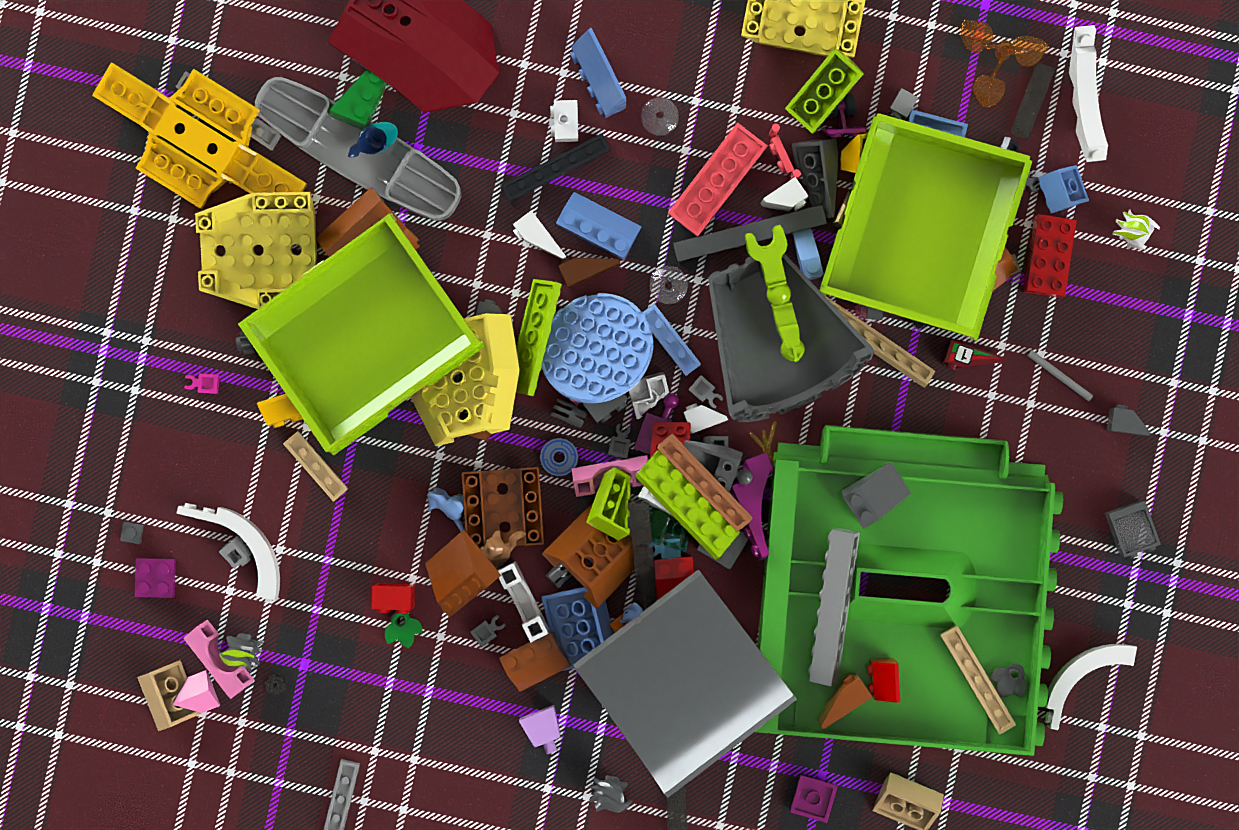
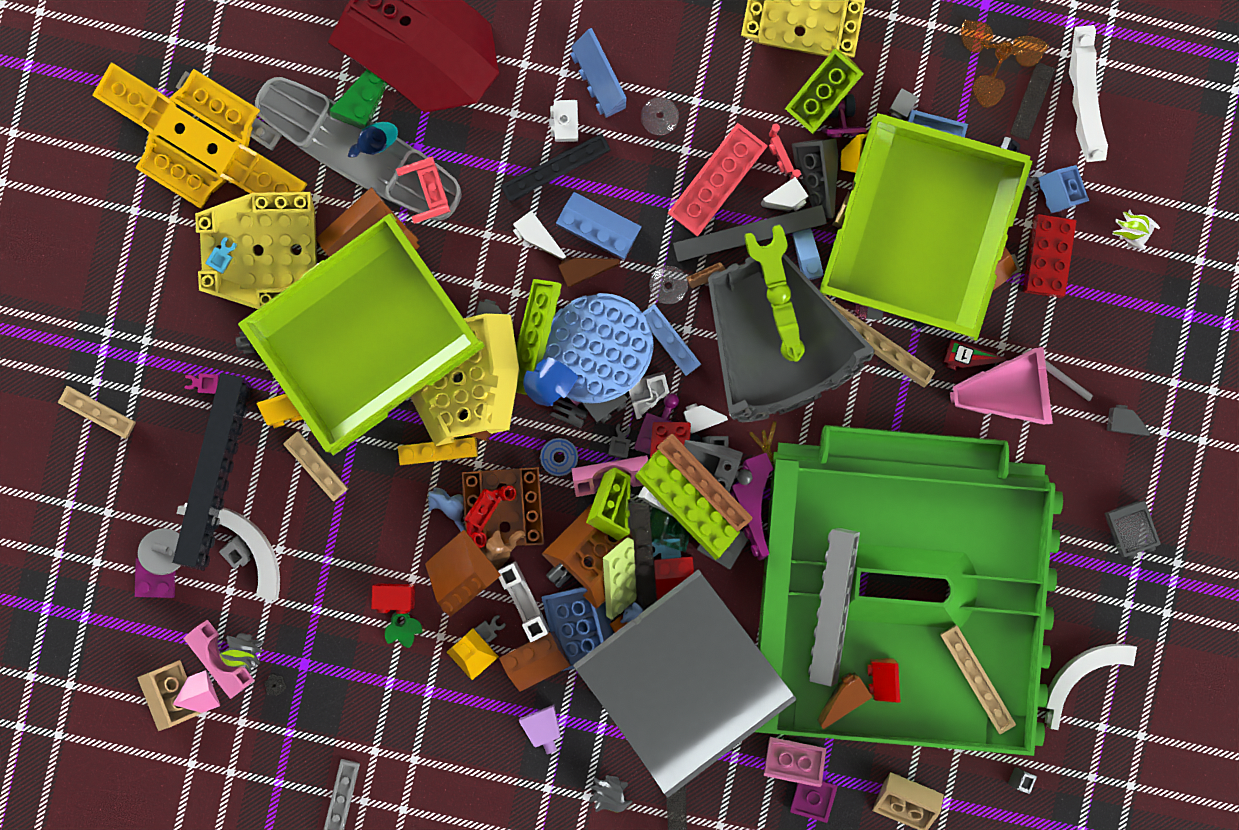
(96, 412): none -> tan plate
(132, 532): dark grey plate -> none
(158, 551): none -> light grey shield
(212, 472): none -> black brick
(220, 258): none -> medium azure plate
(430, 453): none -> yellow brick
(431, 186): none -> coral plate
(472, 654): none -> yellow slope
(483, 509): none -> red plate
(549, 381): none -> blue brick
(619, 578): none -> yellowish green plate
(702, 276): none -> medium nougat plate
(703, 389): light grey plate -> none
(795, 762): none -> bright pink plate
(876, 494): dark grey slope -> none
(1007, 683): dark grey plate -> none
(1009, 390): none -> bright pink cone
(1022, 780): none -> dark grey slope

